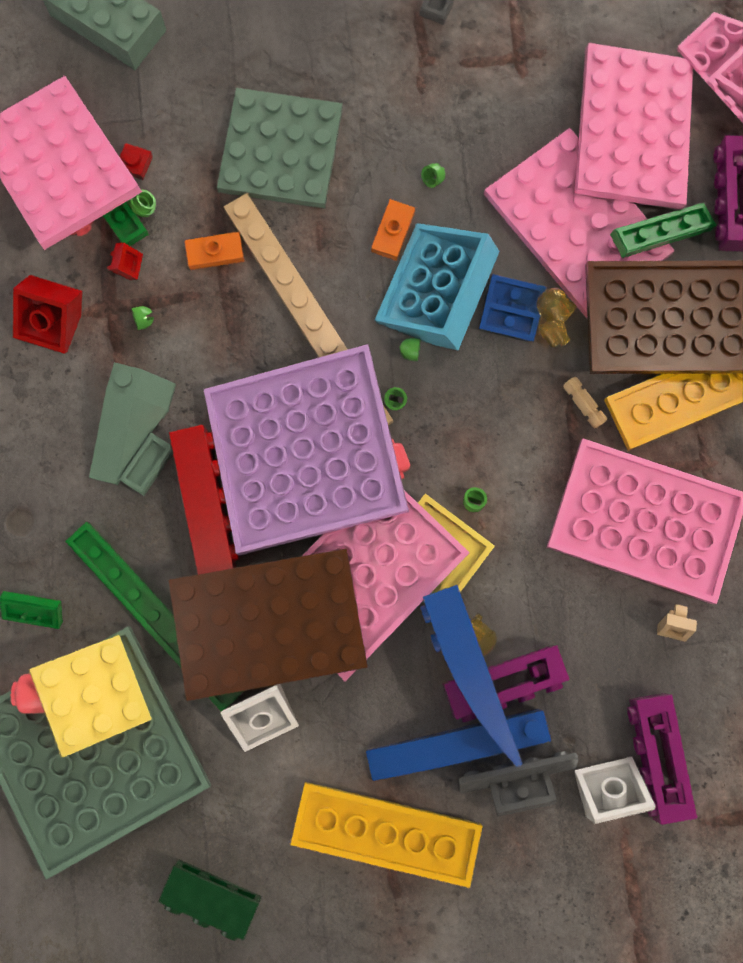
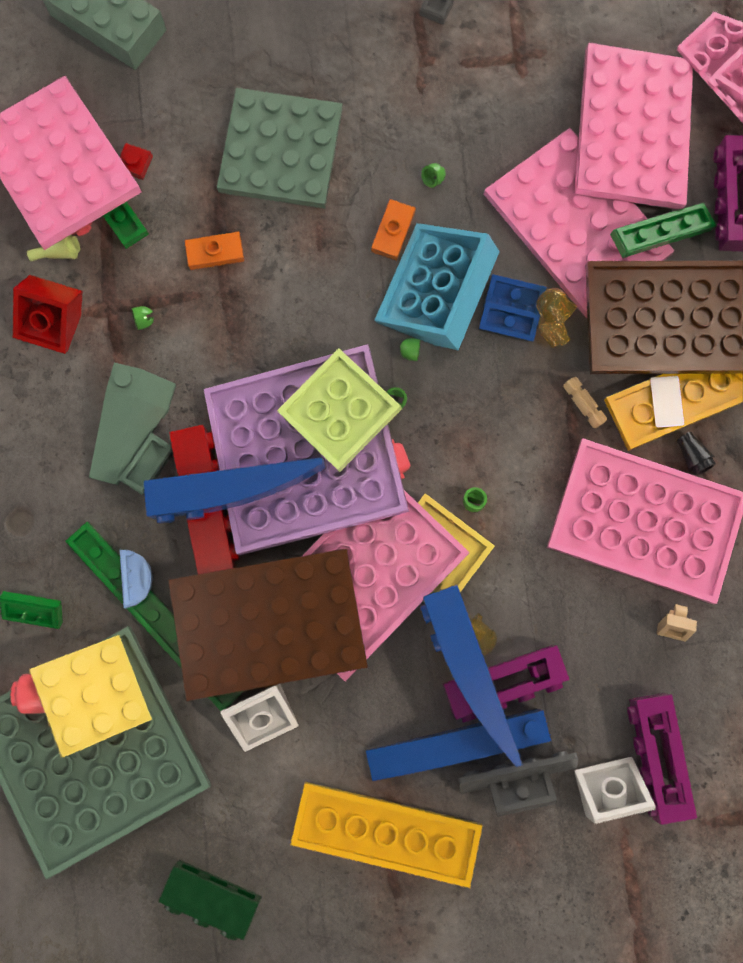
(65, 249): none -> yellowish green cone
(125, 261): red tile -> none
(136, 578): none -> light blue tile
(143, 204): bright green plate -> none
(223, 489): none -> blue slope
(285, 279): tan plate -> none
(339, 409): none -> yellowish green plate
(667, 401): none -> white sticker
(696, 455): none -> black cone

